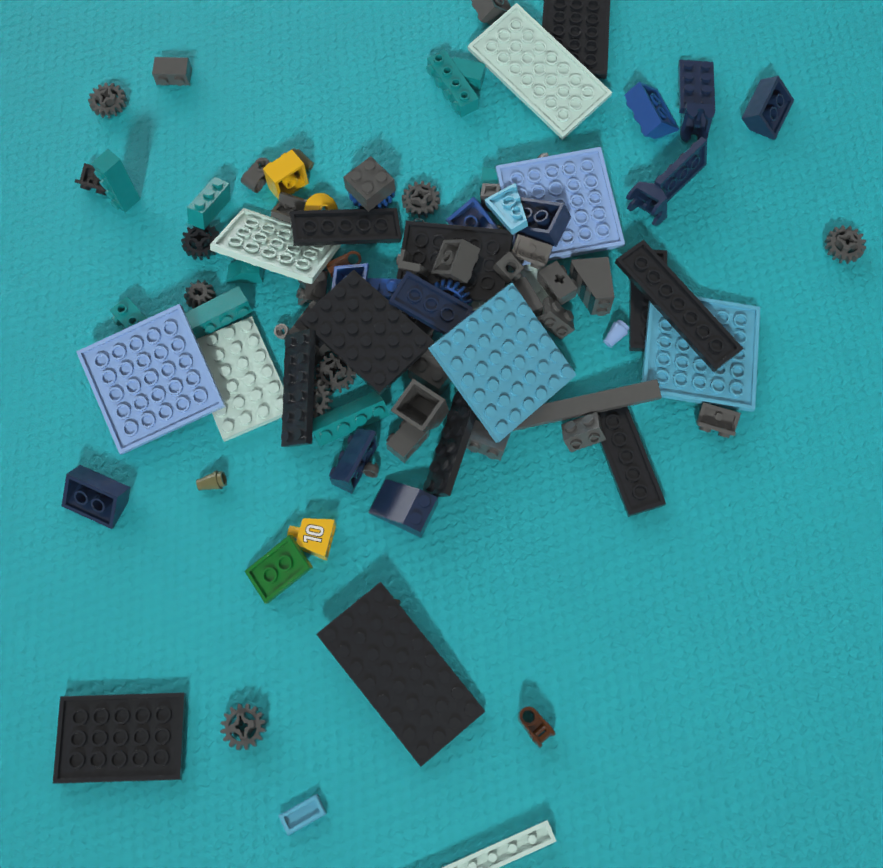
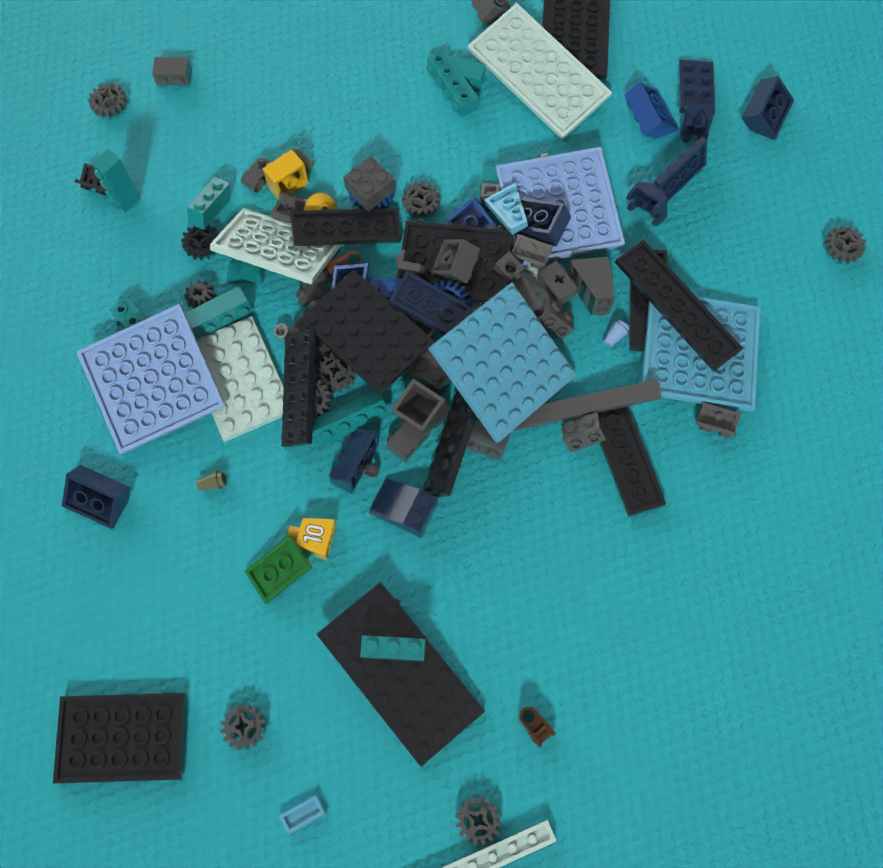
(392, 648): none -> teal brick
(473, 829): none -> dark grey gear

